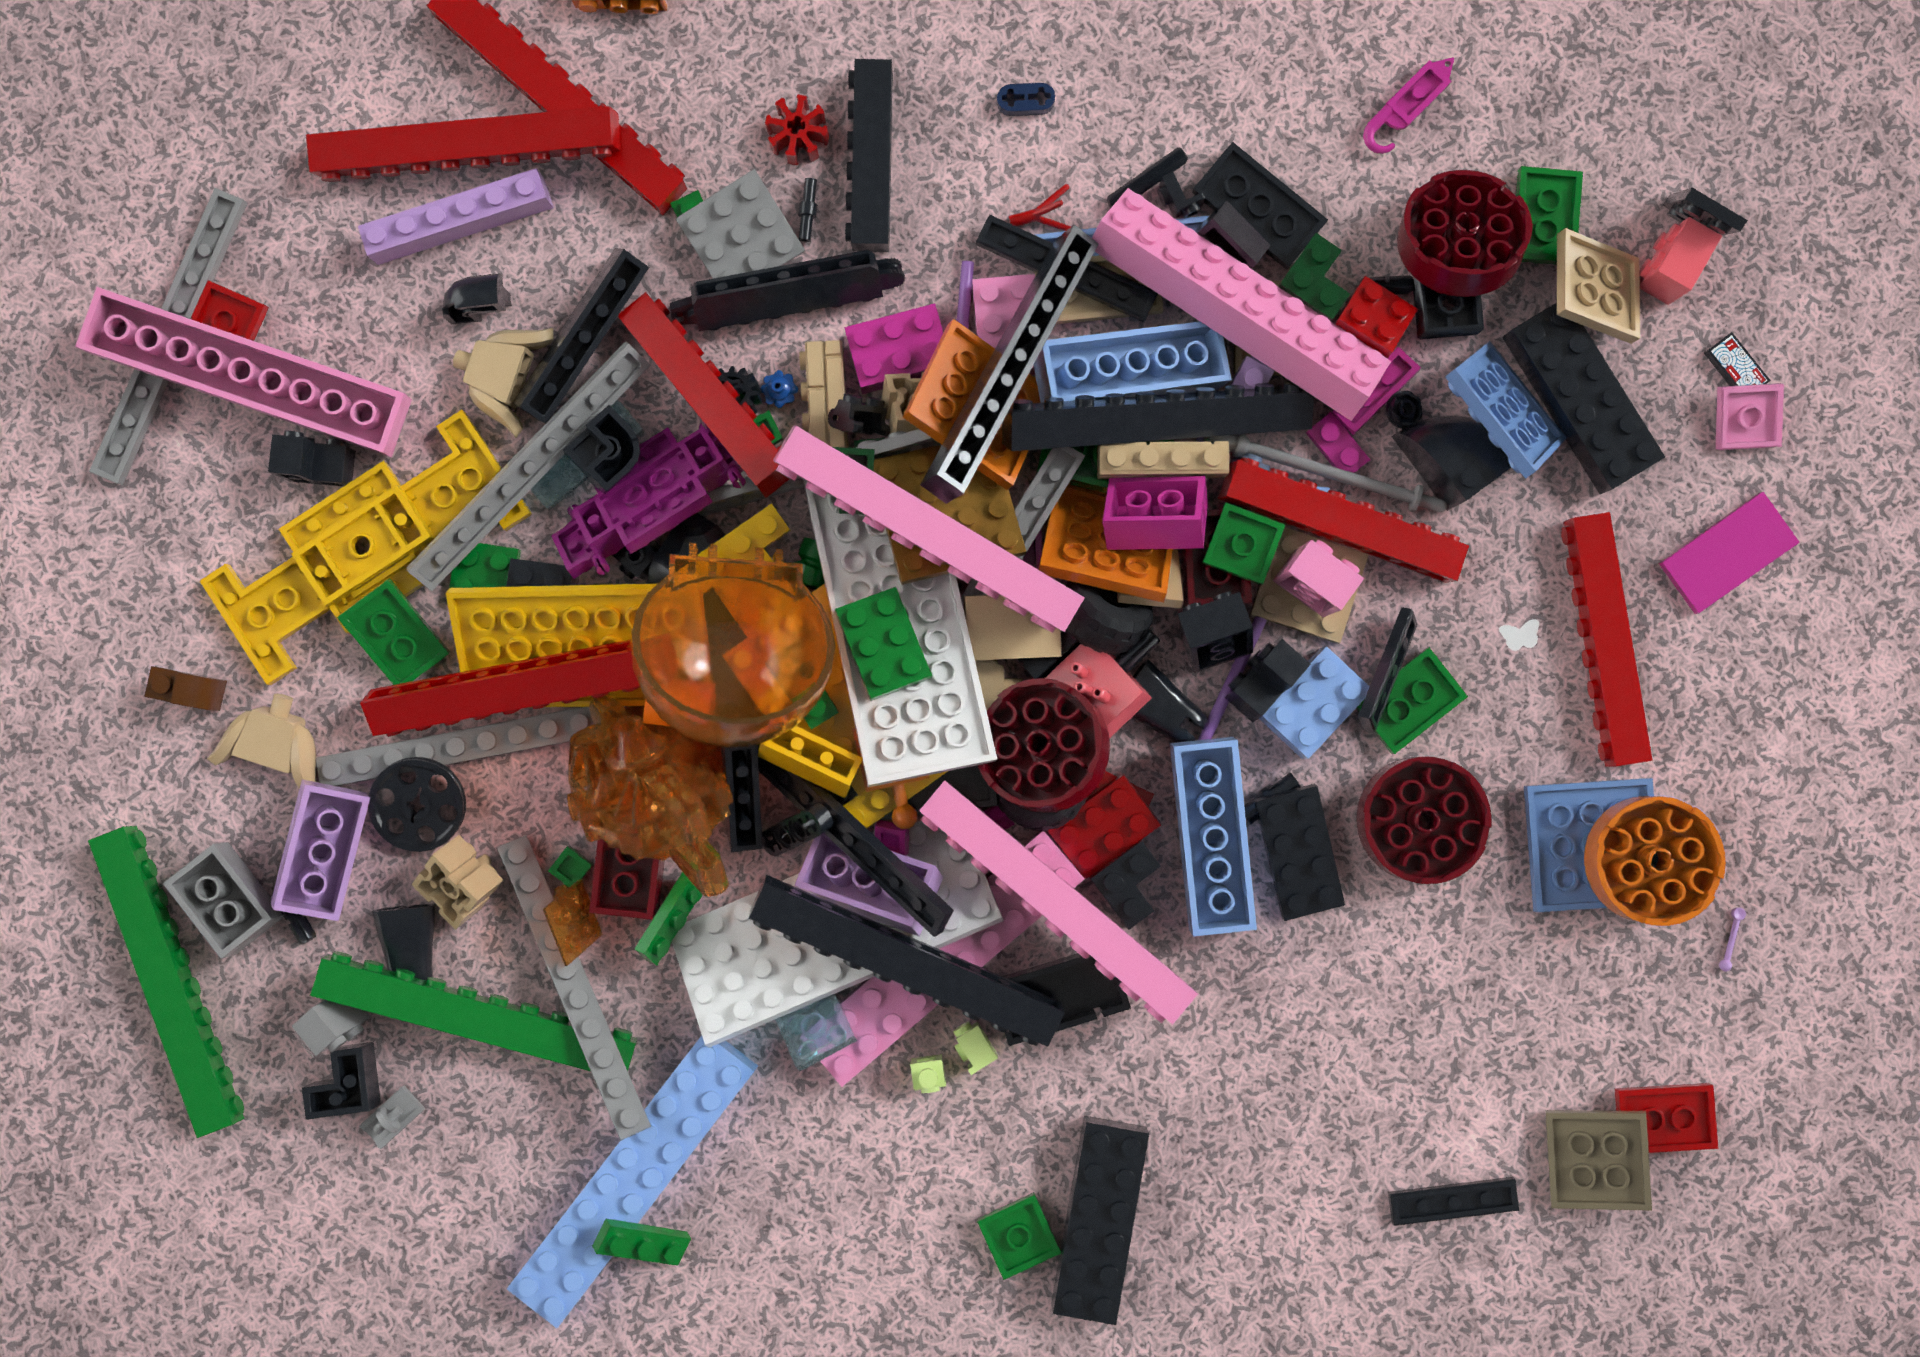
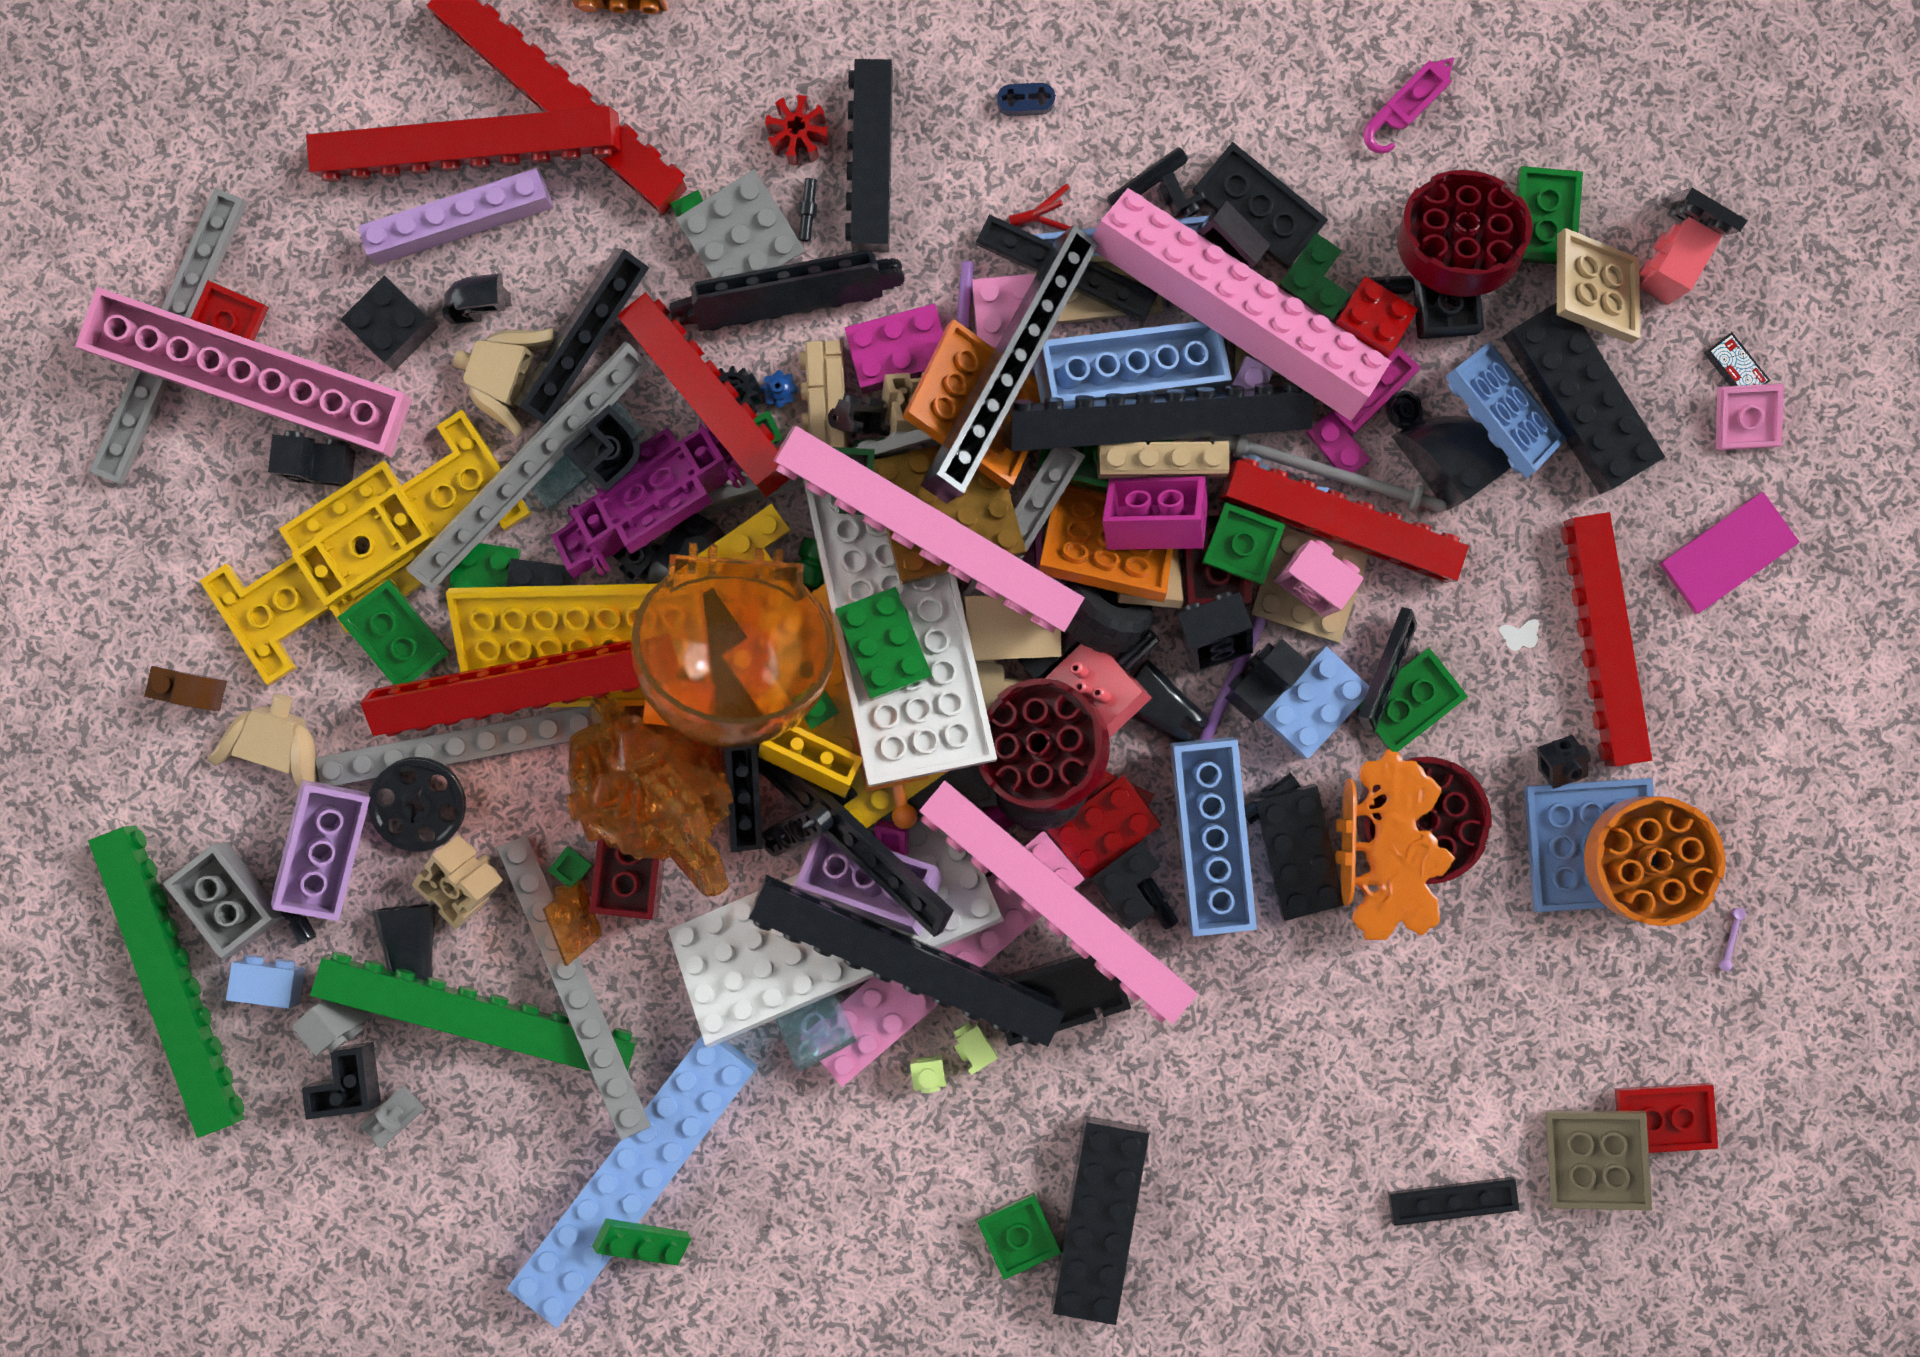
(265, 982): none -> light blue brick
(389, 323): none -> black brick
(668, 920): green plate -> none
(1155, 898): none -> black piece
(1398, 855): none -> orange plant
(1563, 761): none -> black brick

